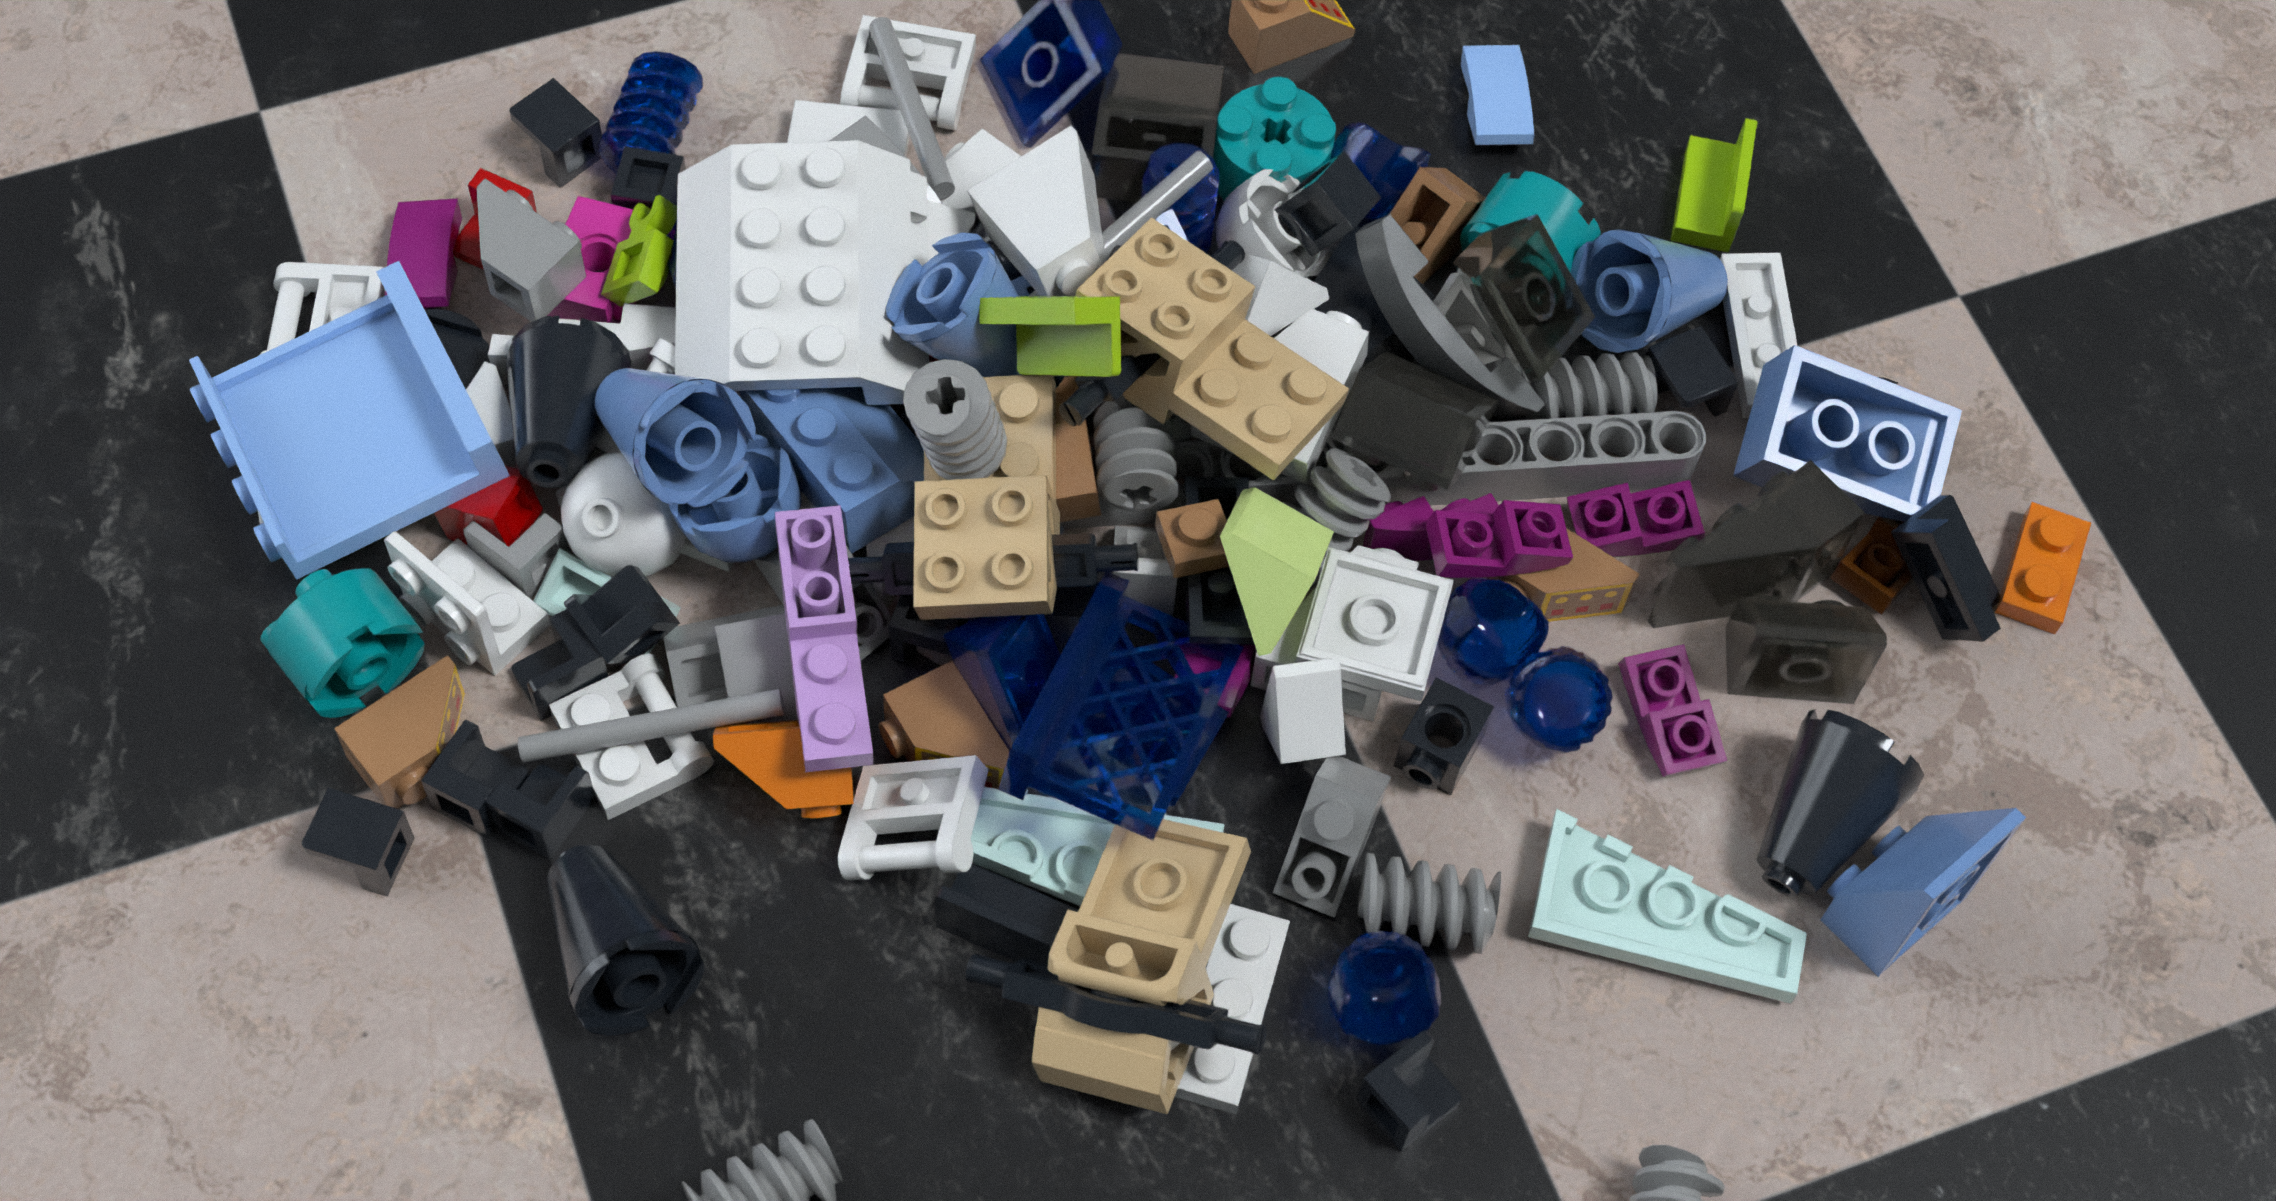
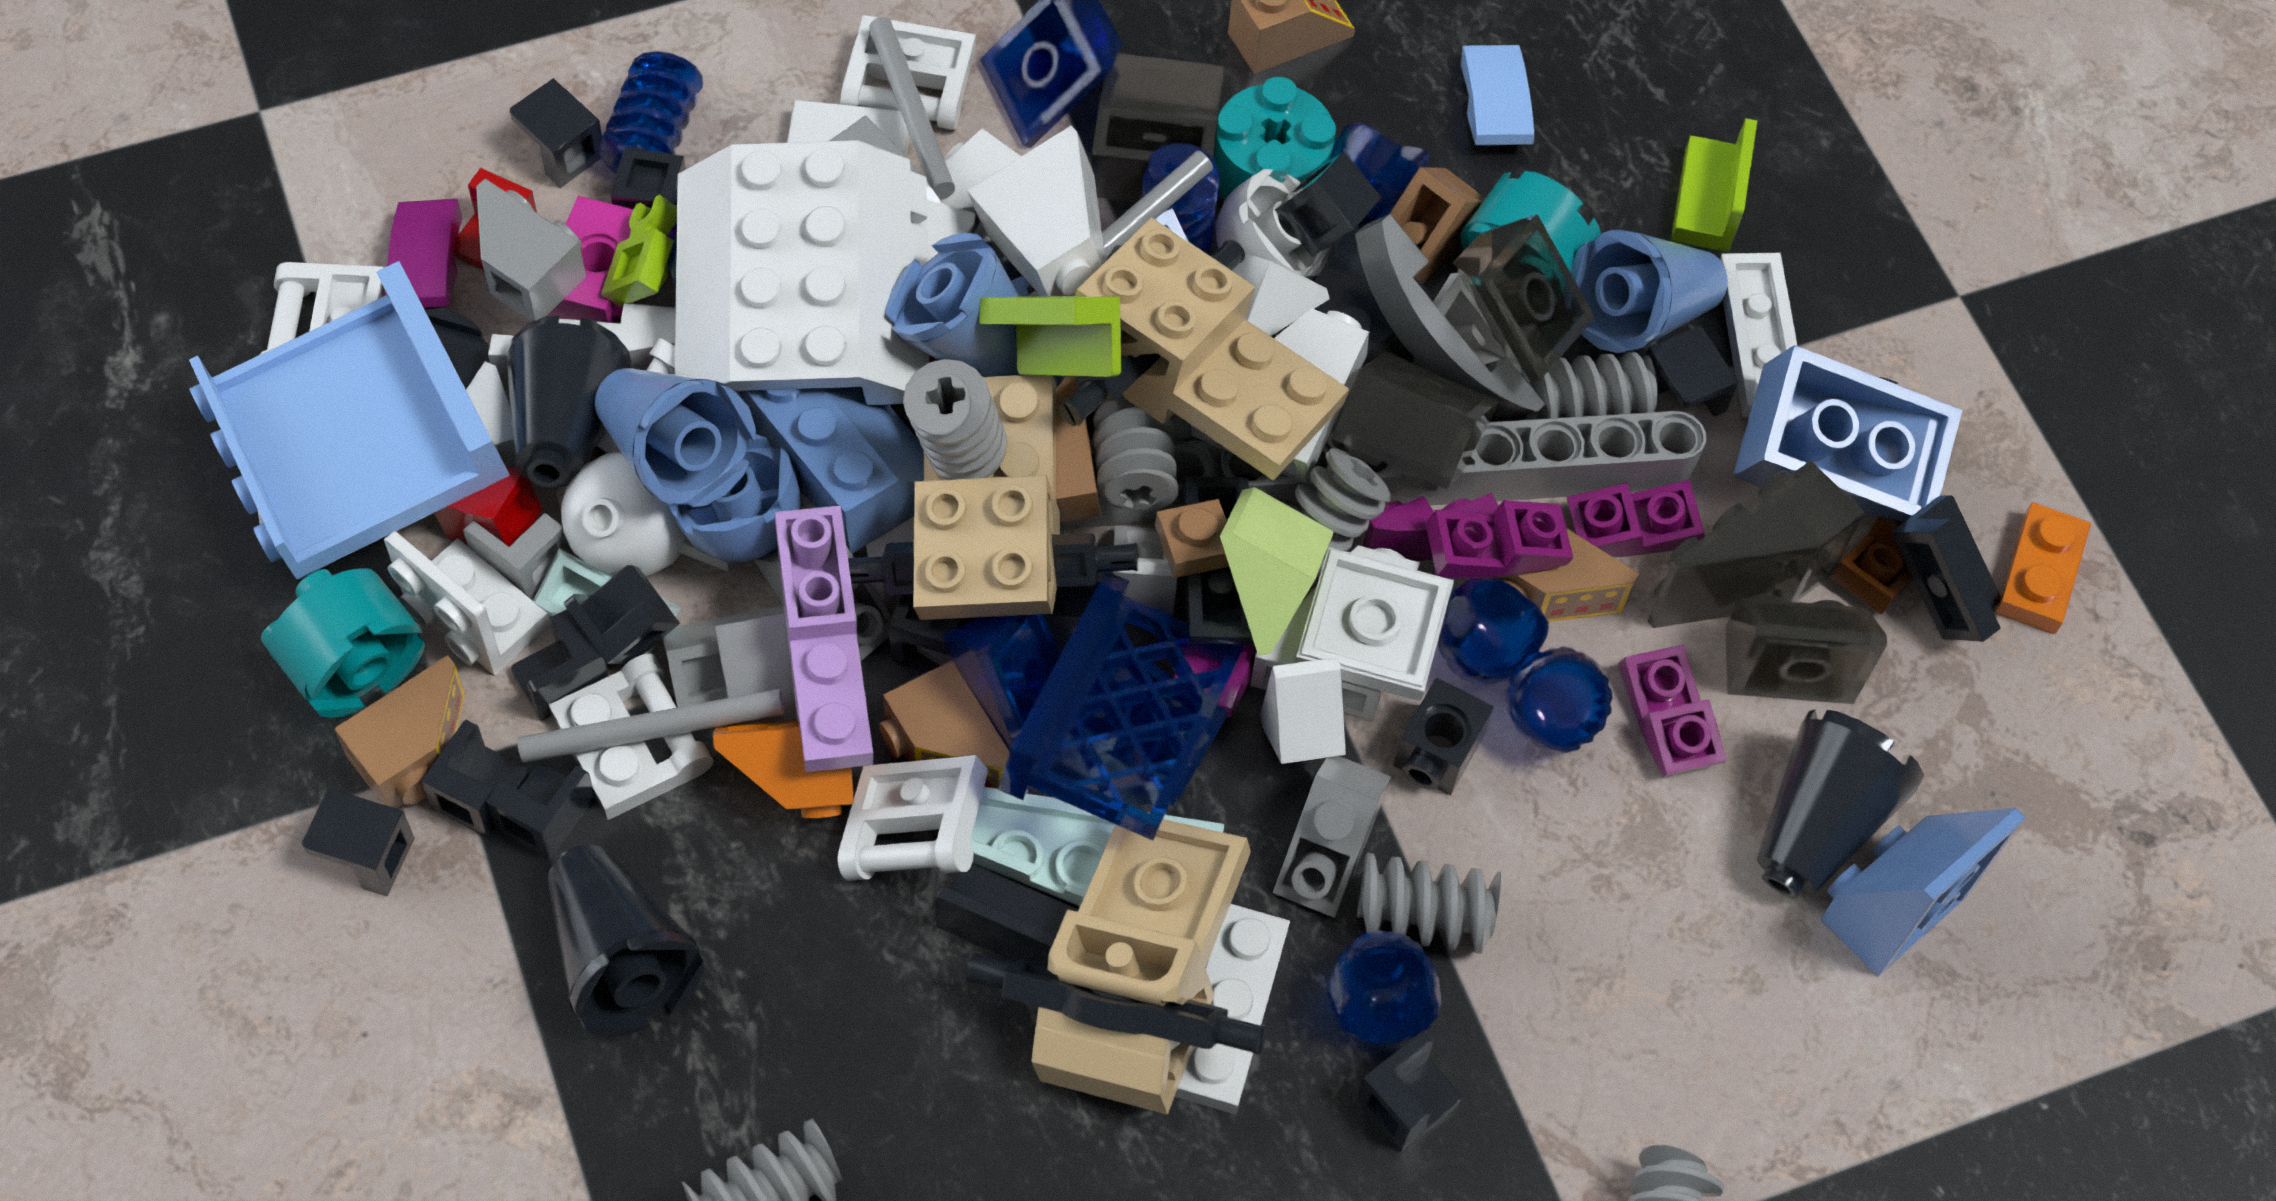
(1631, 910): light aqua wing -> none

